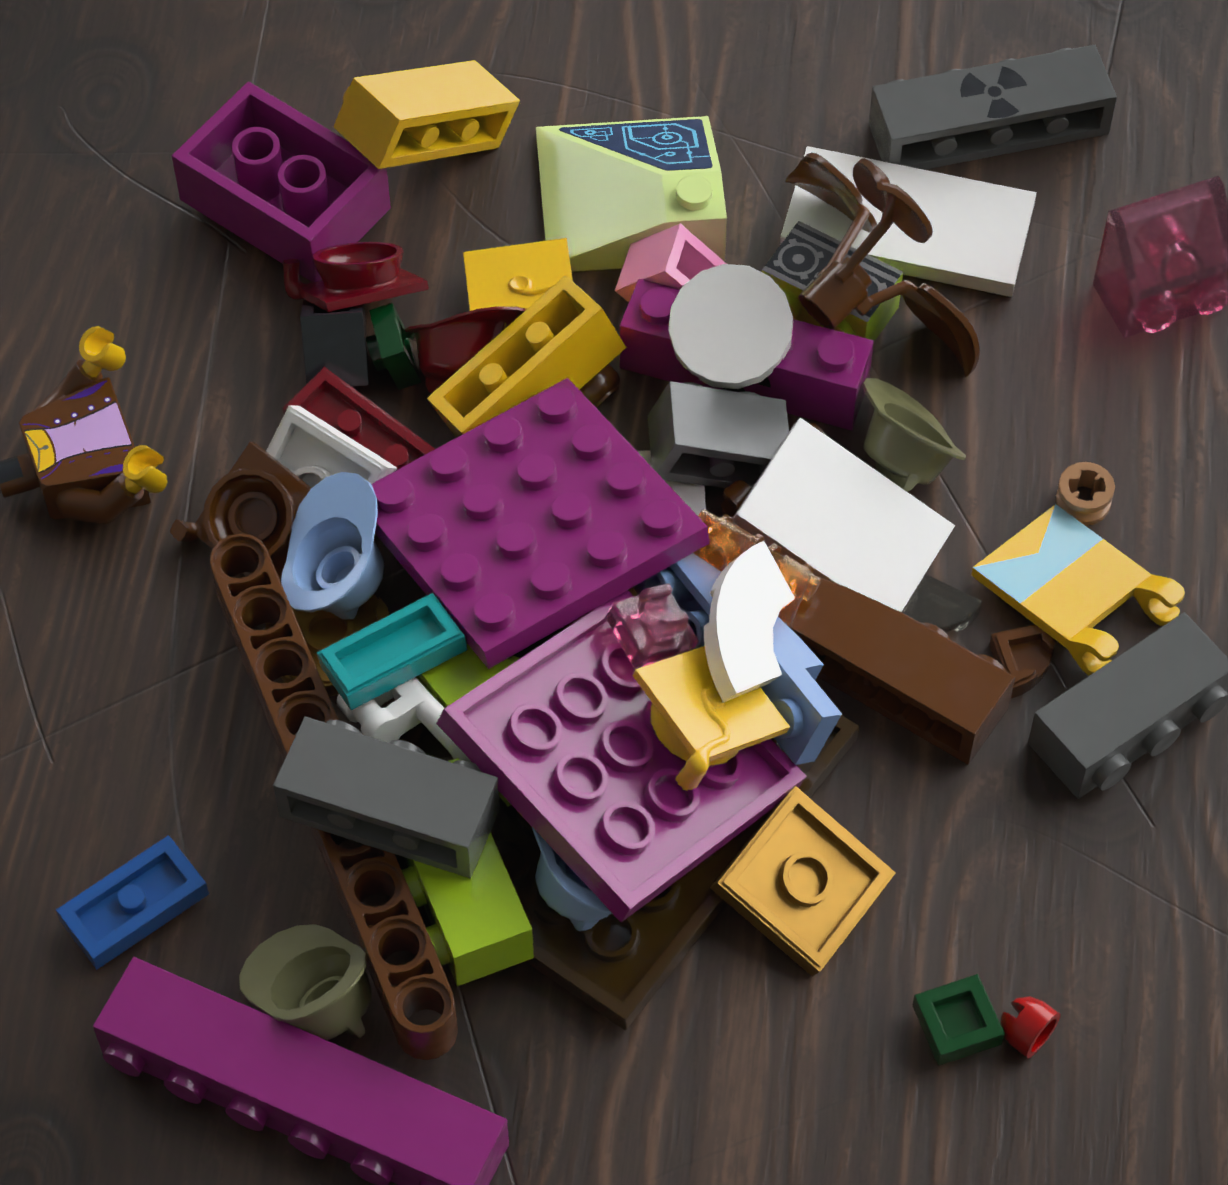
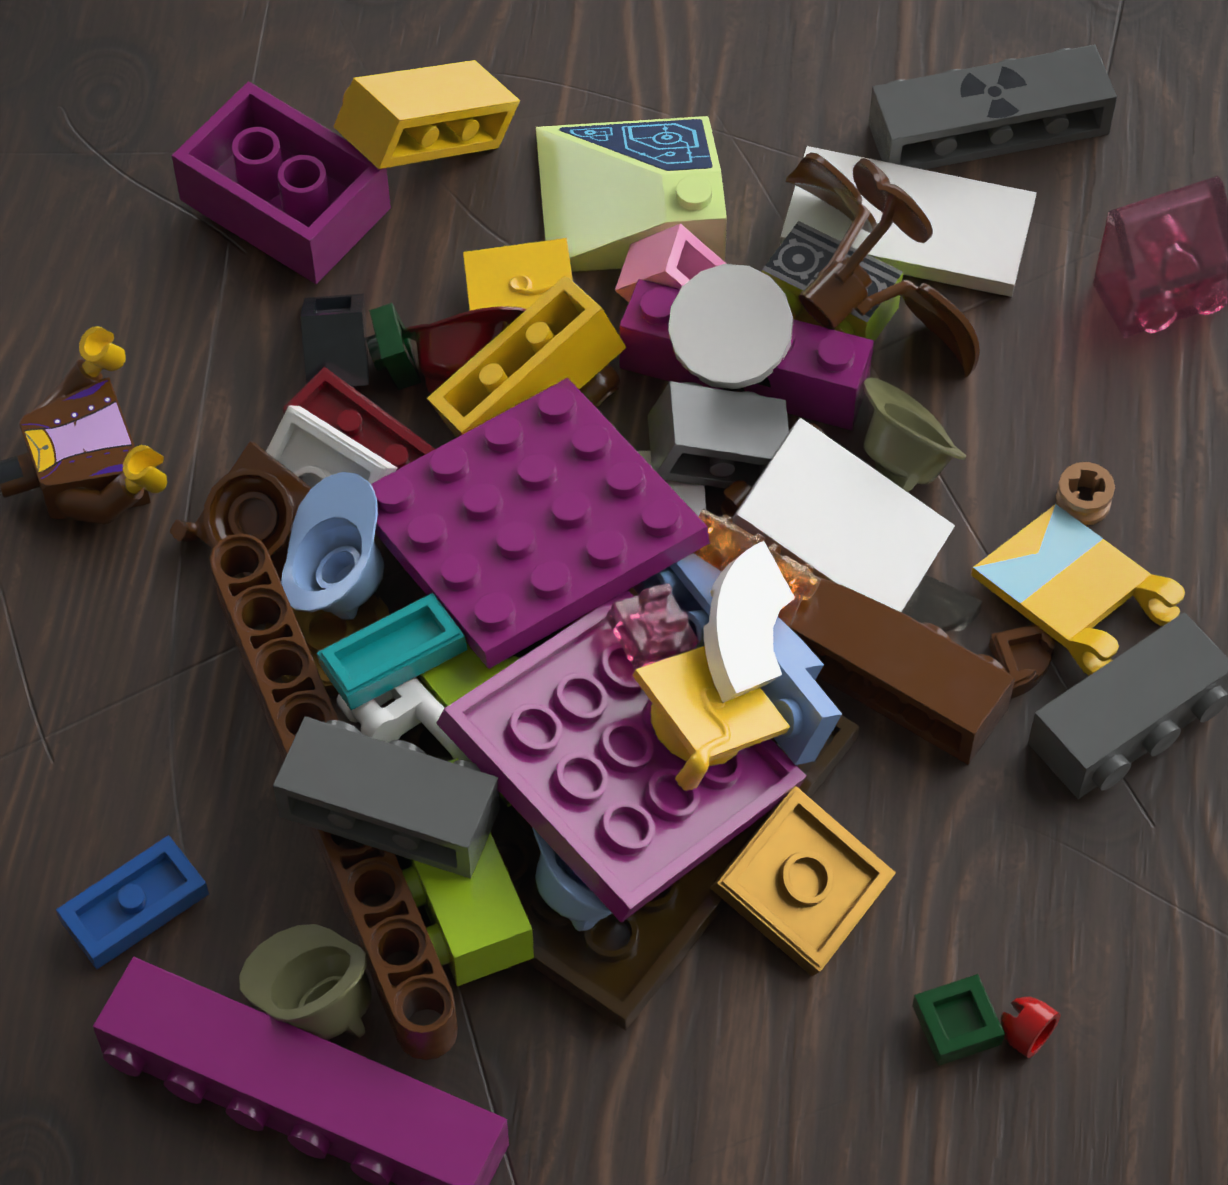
(353, 276): dark red hat -> none

